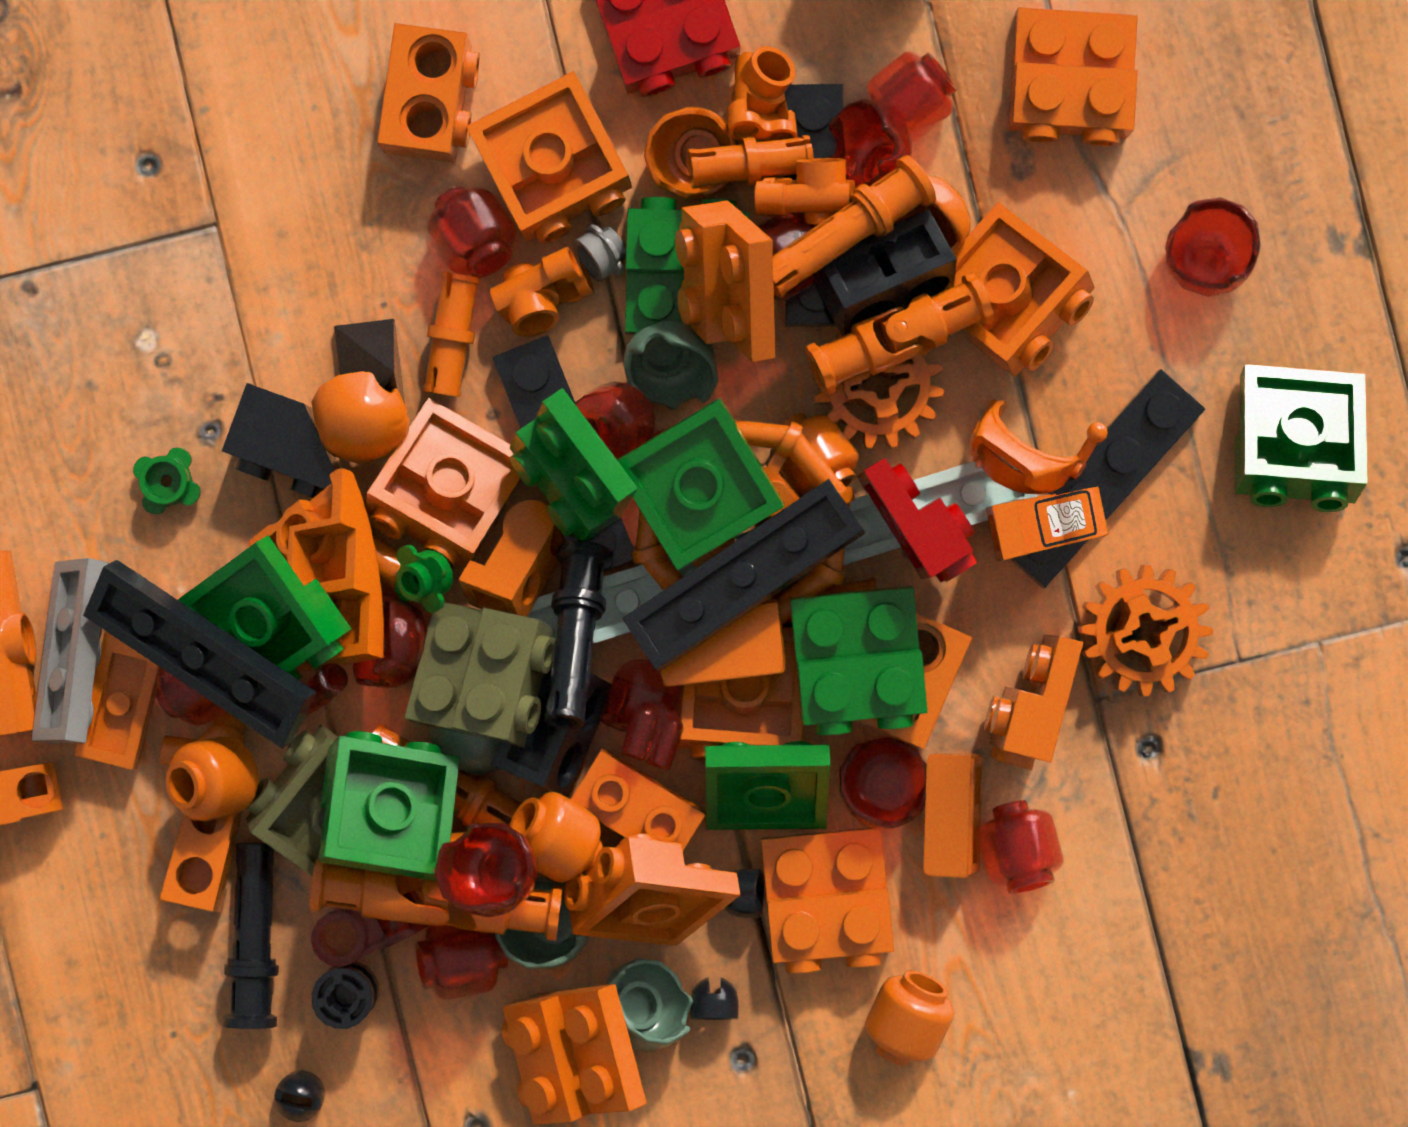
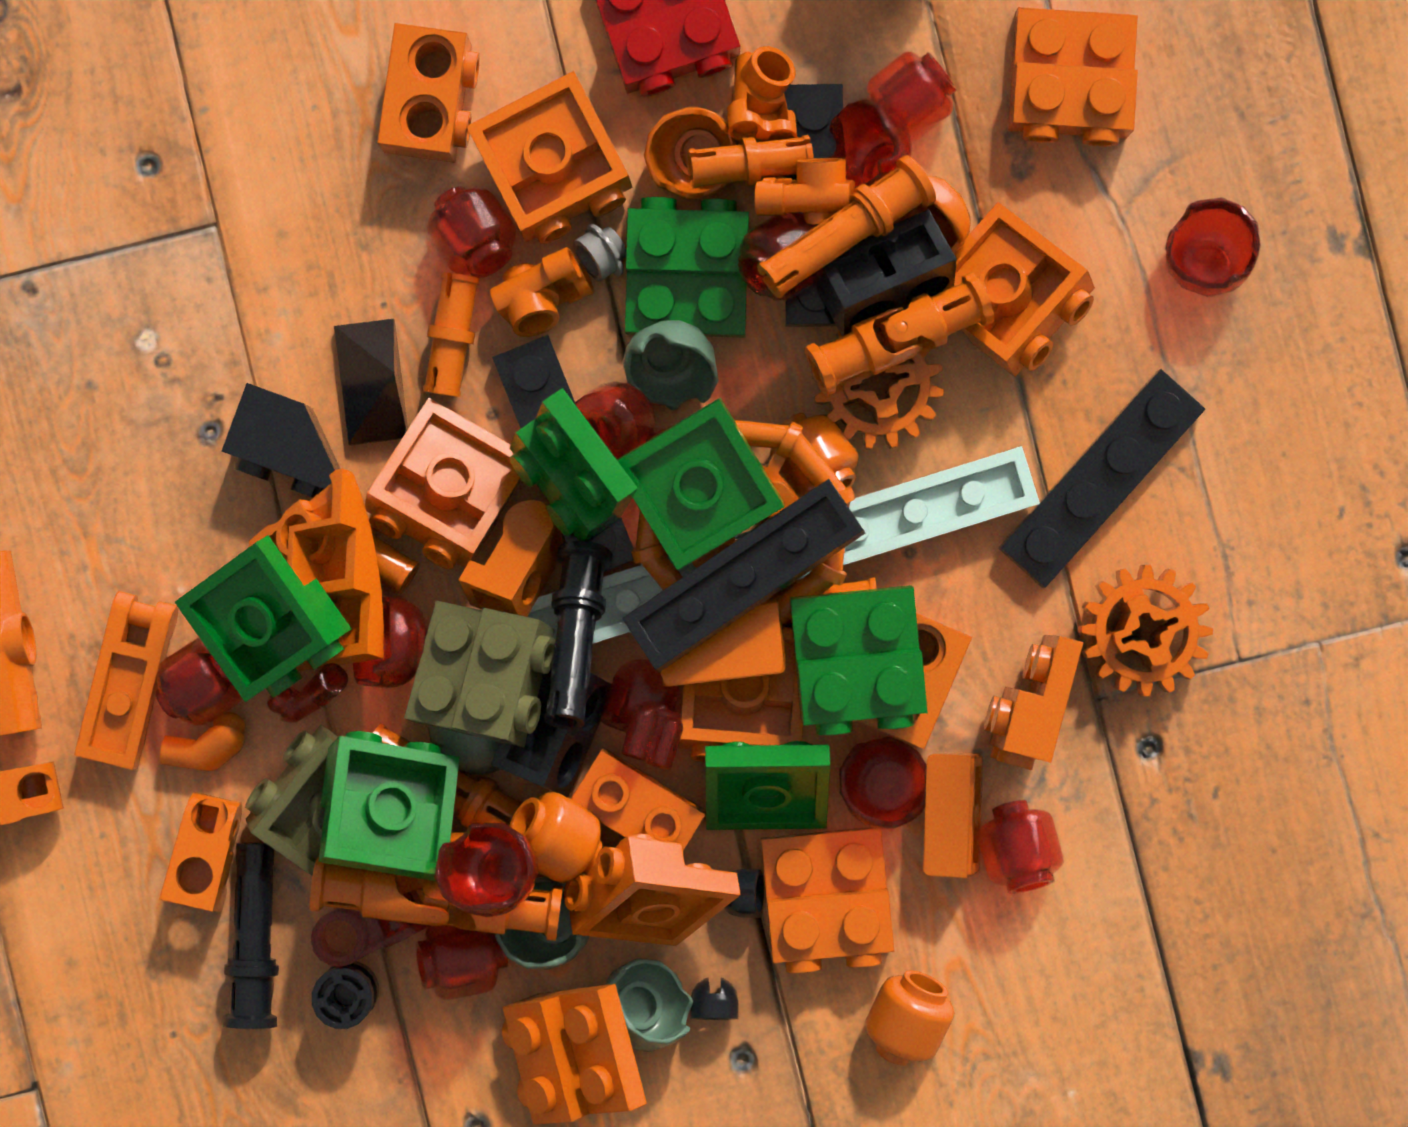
(68, 656): light grey plate -> none
(150, 477): green plate -> none
(199, 653): black plate -> none
(212, 778): orange head -> none
(301, 1084): black hinge -> none
(359, 418): orange hair -> none
(423, 577): green plate -> none
(727, 278): orange plate -> none
(929, 536): red plate -> none
(1019, 465): orange helmet -> none
(1045, 522): orange leg -> none
(1301, 437): plate -> none

